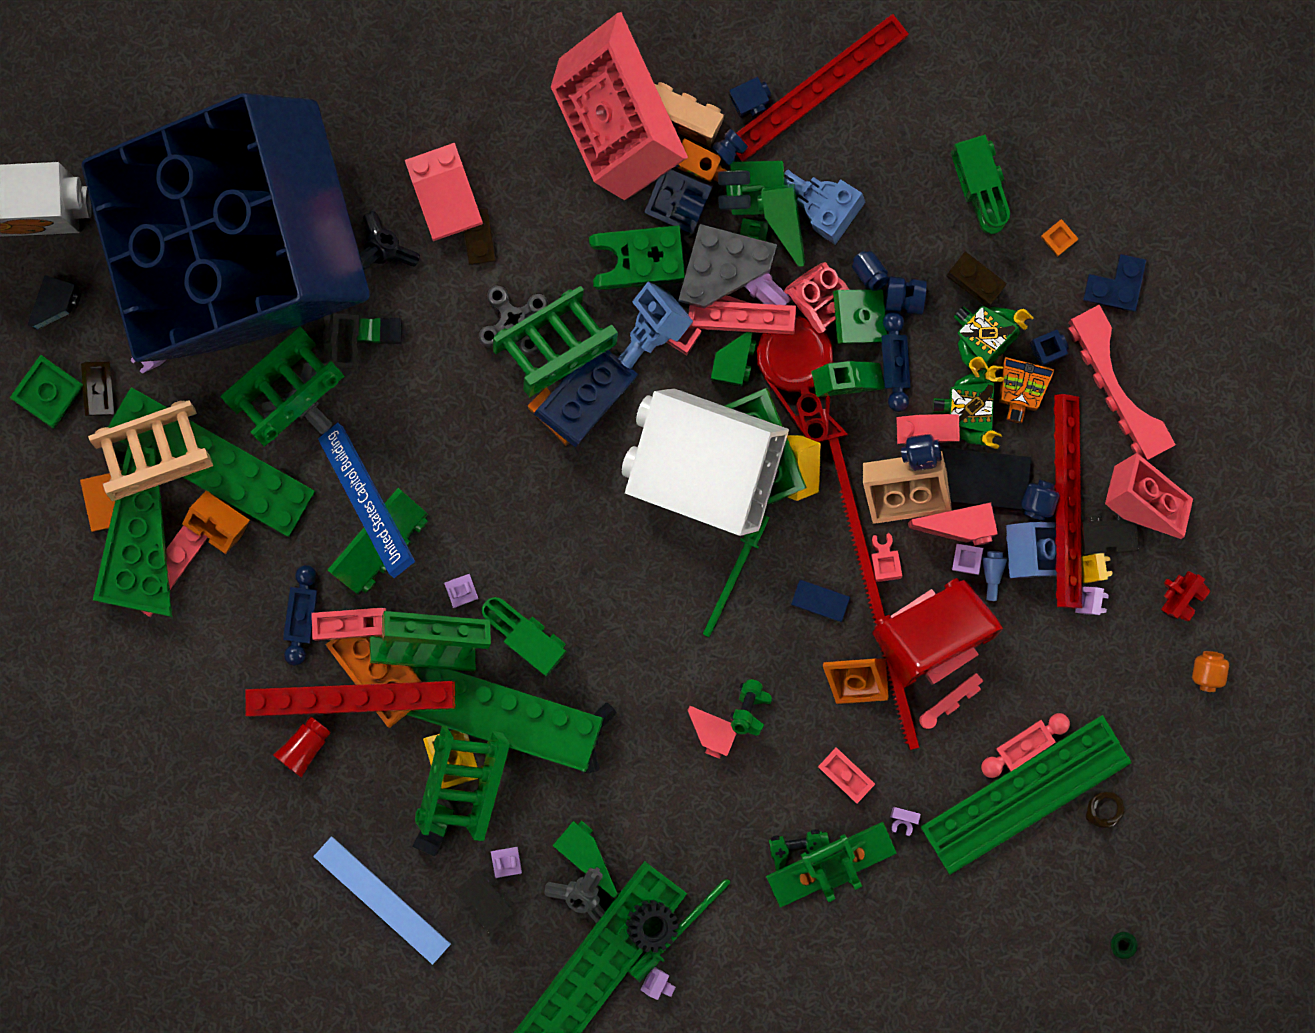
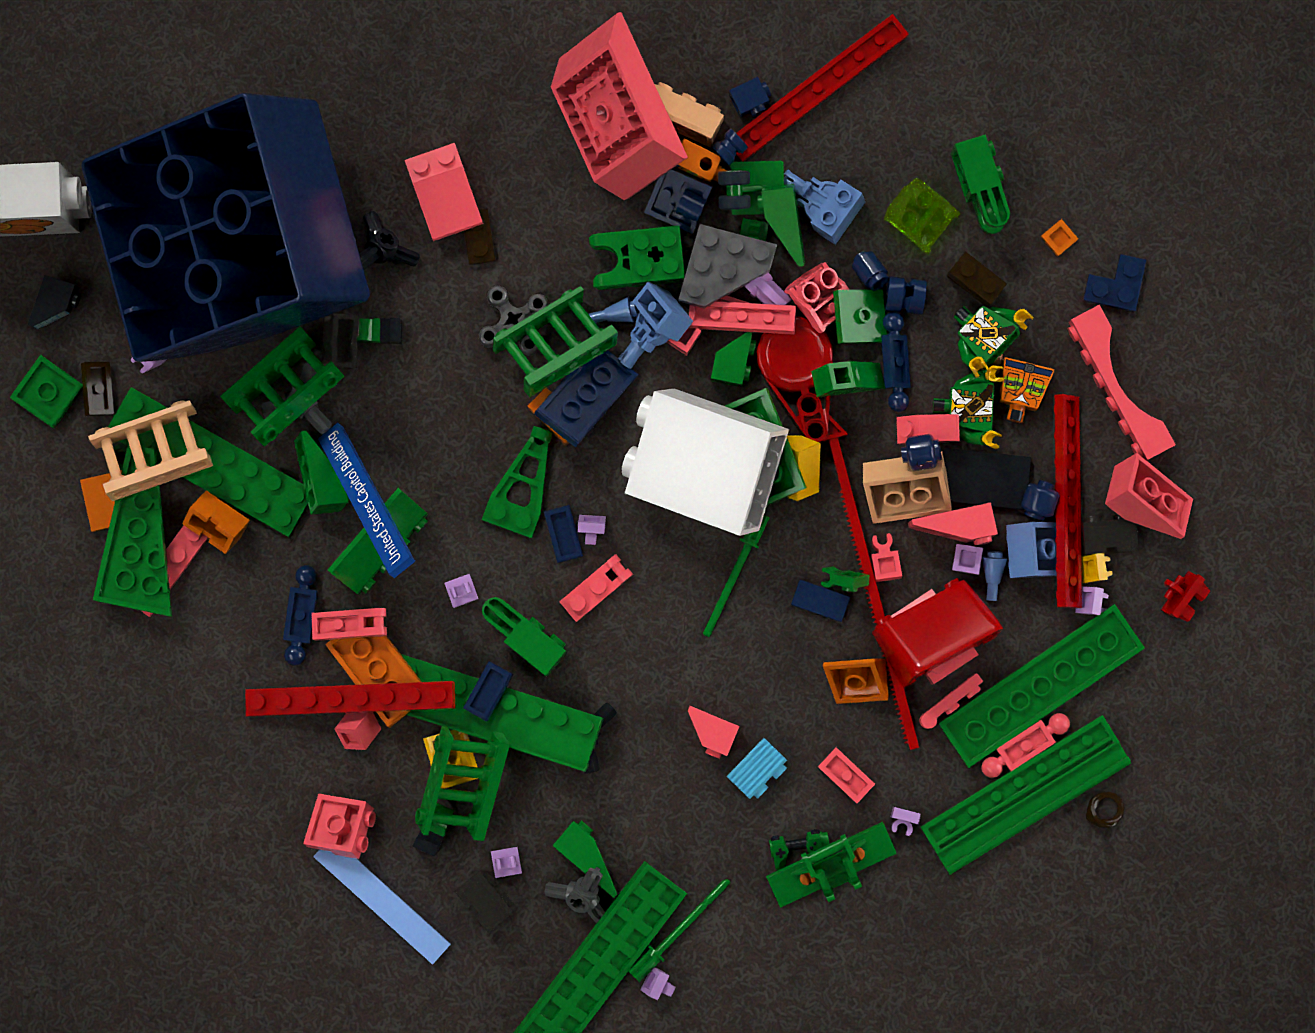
(303, 746): red plant -> none
(320, 481): none -> green slope
(340, 826): none -> coral plate
(357, 730): none -> coral panel
(429, 641): green fence -> none
(488, 691): none -> dark blue tile
(510, 515): none -> green plate
(563, 534): none -> dark blue tile
(591, 526): none -> lavender tile
(595, 588): none -> coral plate
(619, 312): none -> medium blue cone
(664, 935): black tyre -> none
(743, 720): green piece -> none
(757, 769): none -> medium azure brick
(847, 579): none -> green plate
(926, 214): none -> clear neon green slope
(1041, 685): none -> green plate
(1049, 348): dark blue brick -> none
(1130, 951): dark green plate -> none
(1210, 671): orange head -> none

